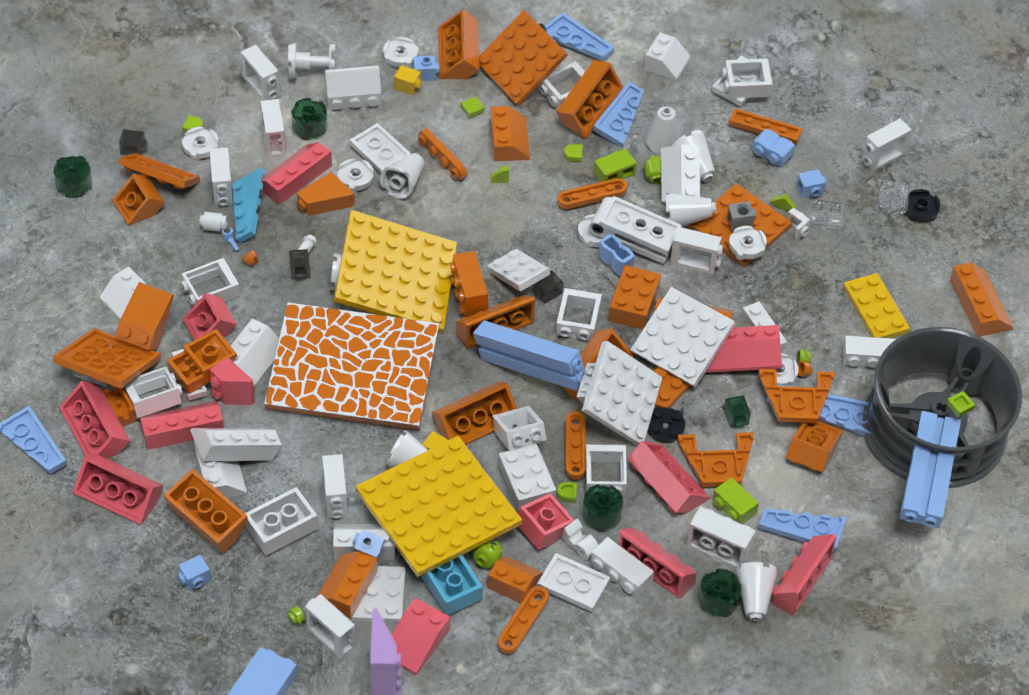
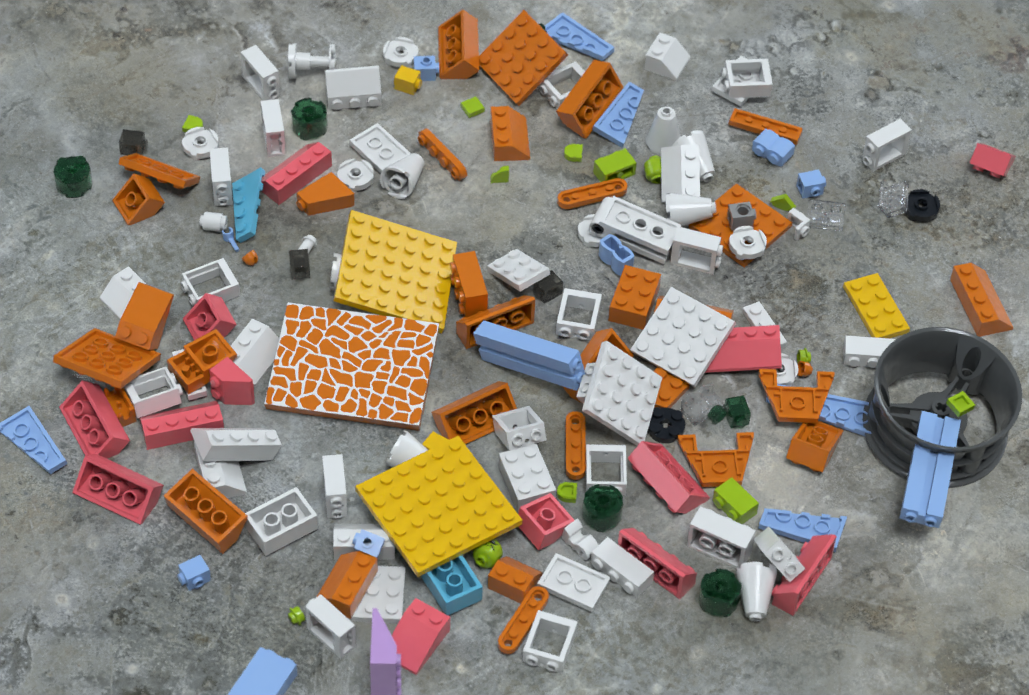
(556, 625): none -> white window
(717, 414): none -> clear green bush
(779, 554): none -> white window
(992, 160): none -> coral slope

